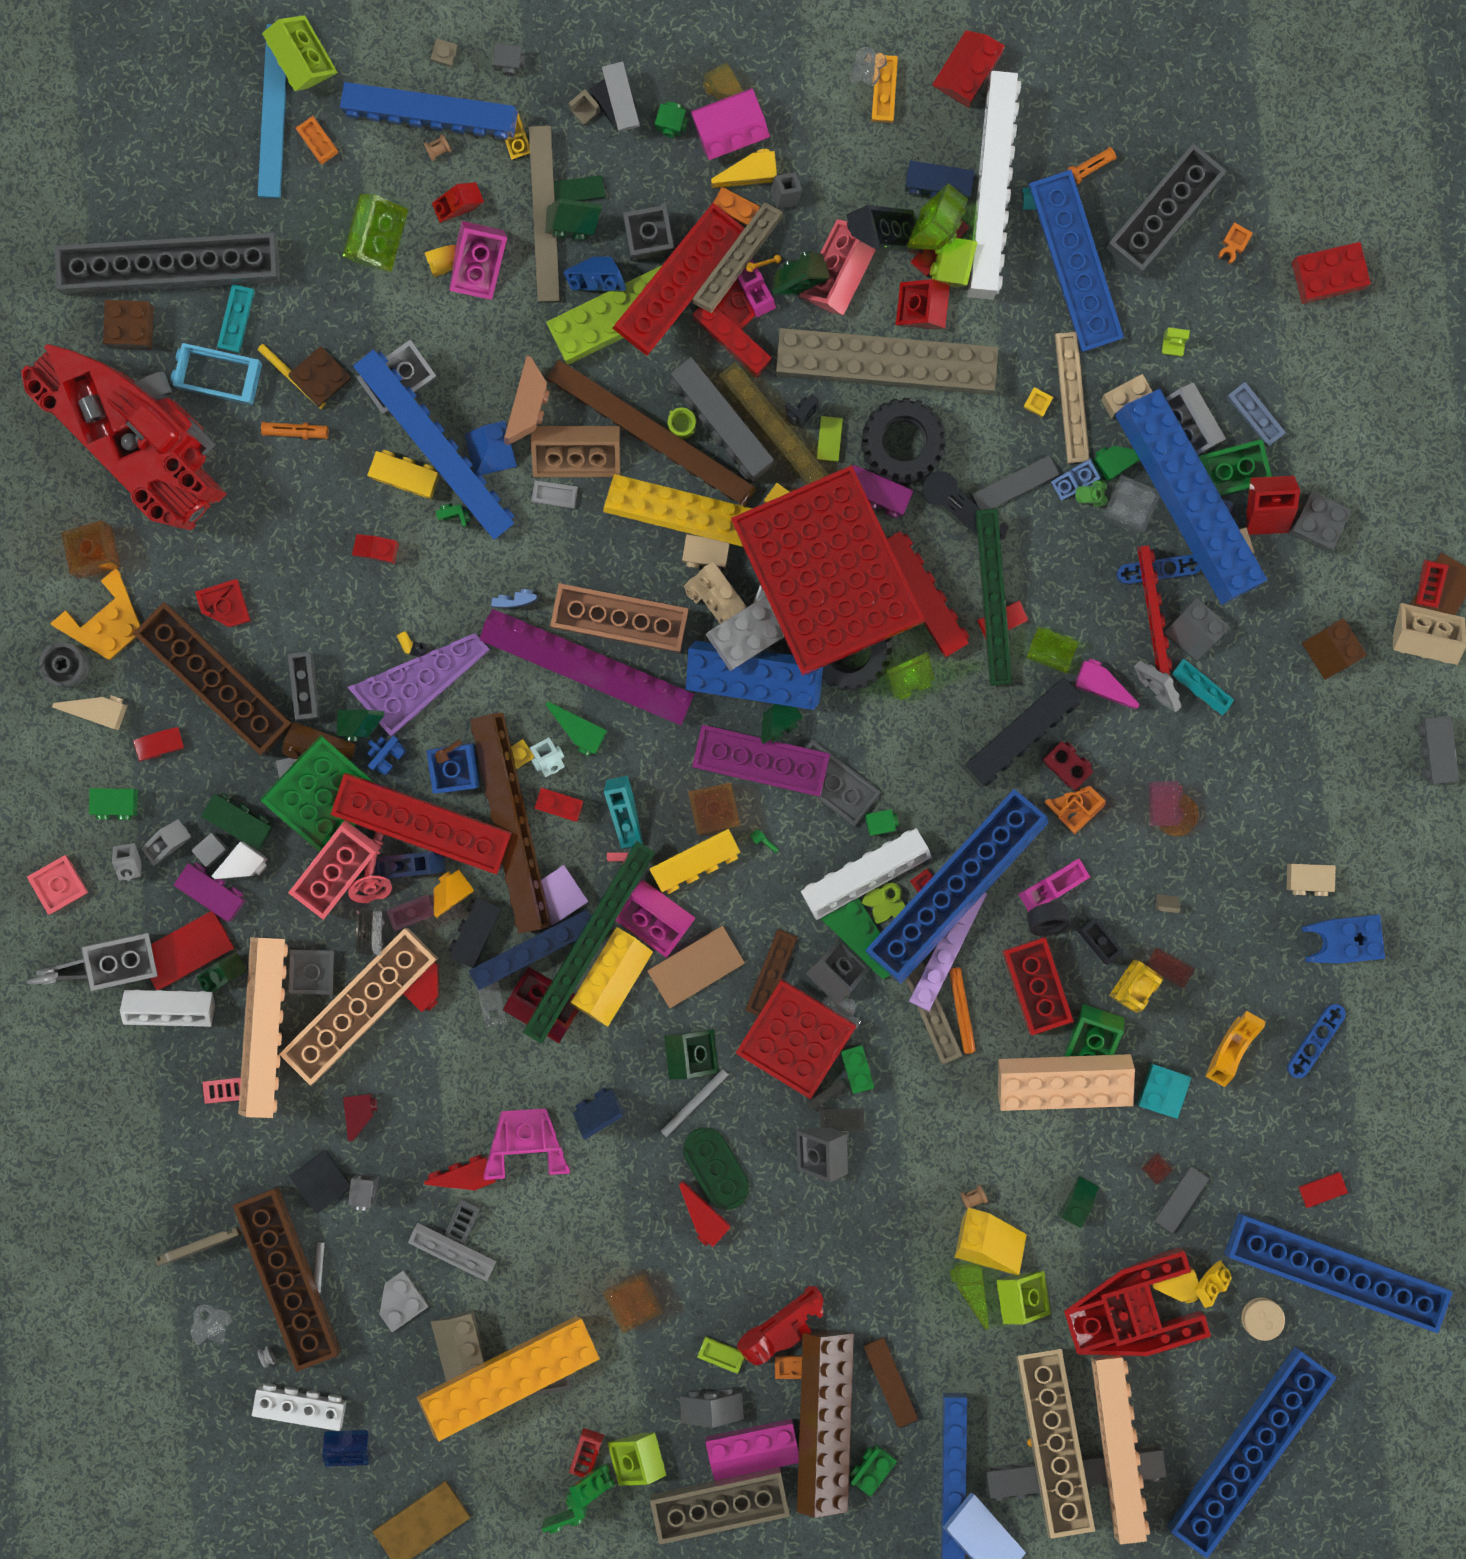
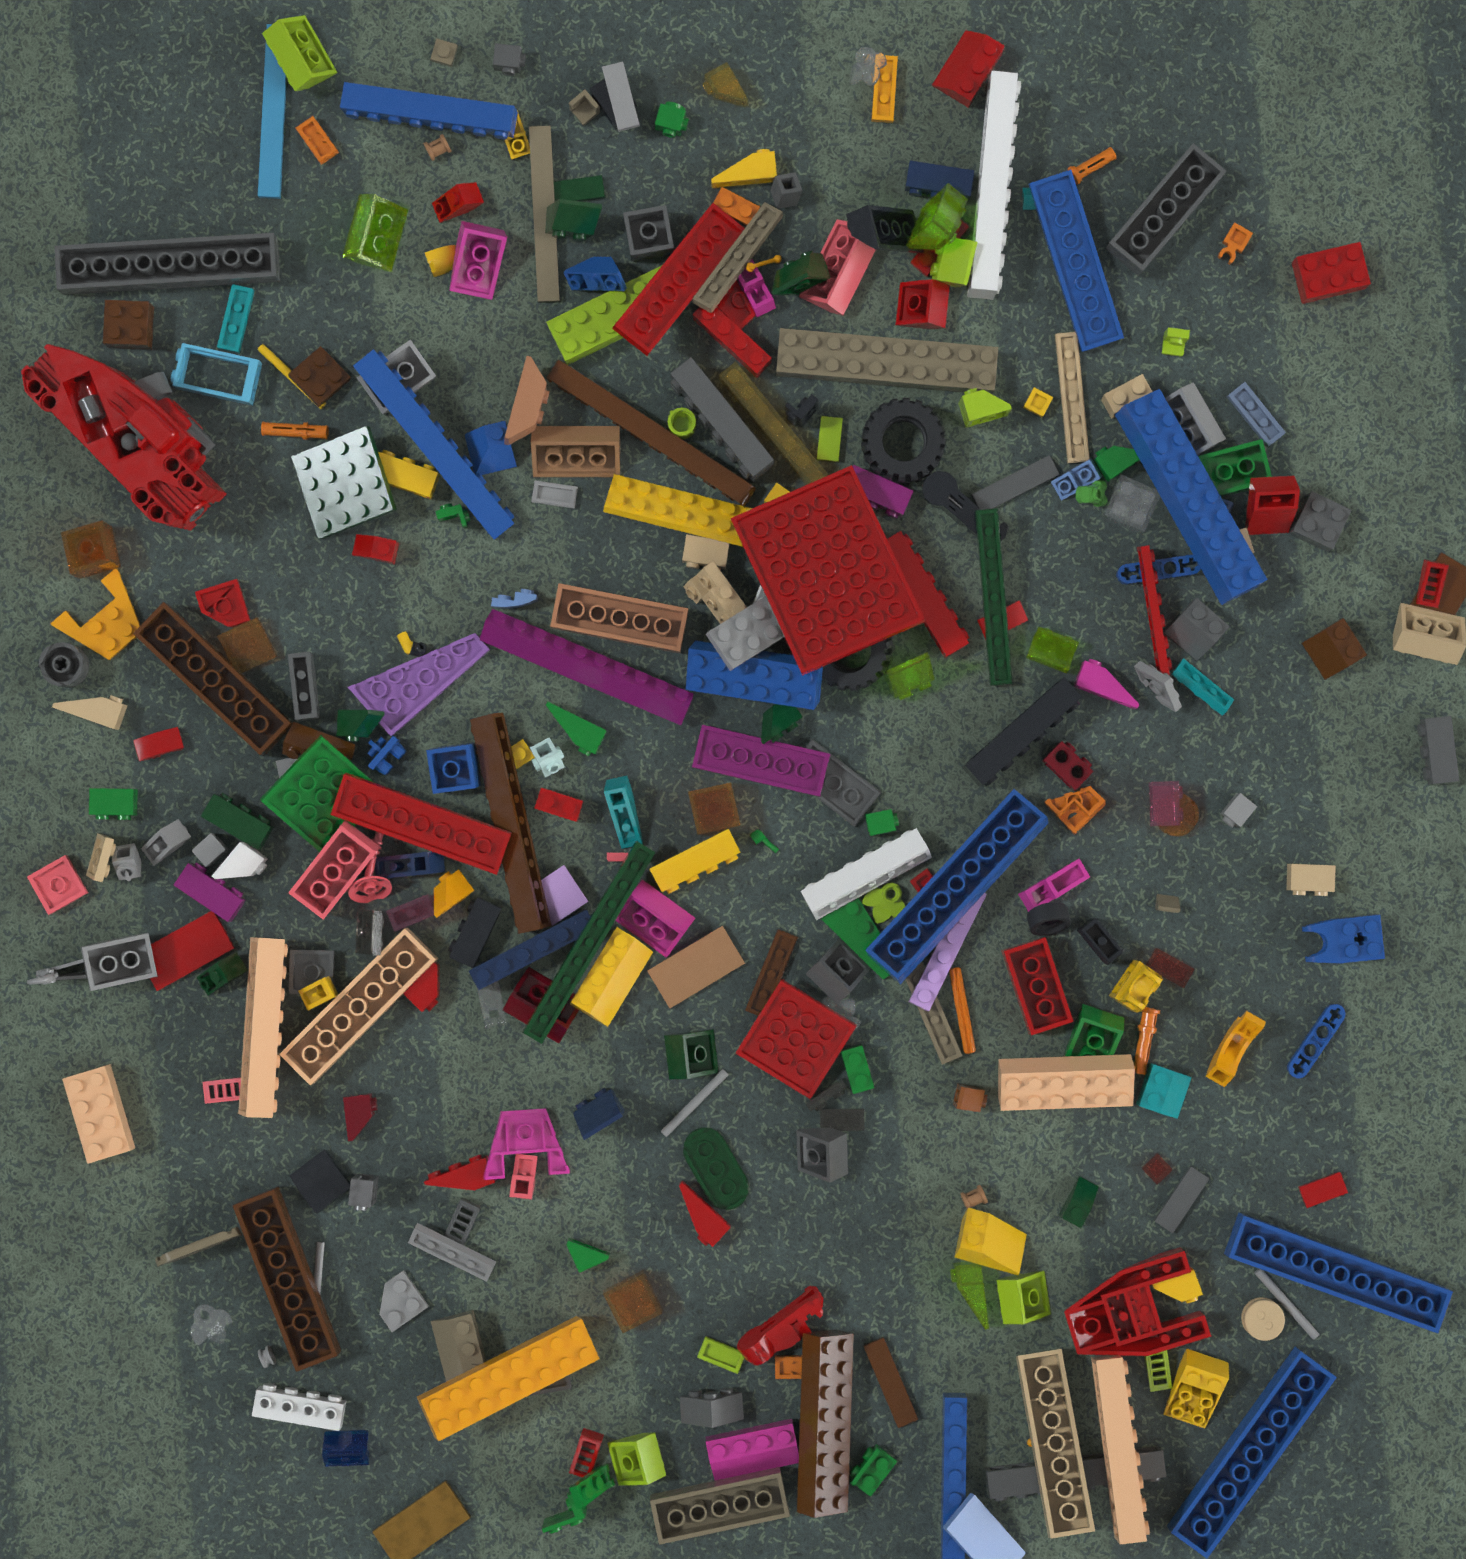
(98, 1113): none -> light nougat brick
(100, 856): none -> tan plate
(167, 1008): white brick -> none
(247, 645): none -> clear orange plate
(318, 993): none -> yellow slope
(344, 482): none -> plate
(441, 755): reddish brown hand -> none
(523, 1176): none -> coral brick
(586, 1255): none -> green slope
(730, 124): dark pink slope -> none
(969, 1098): none -> dark orange slope
(981, 407): none -> lime slope
(1147, 1029): none -> orange pin
(1148, 1361): none -> lime slope
(1197, 1388): none -> yellow slope
(1212, 1283): yellow slope -> none
(1237, 810): none -> light grey brick
(1288, 1305): none -> light grey bar

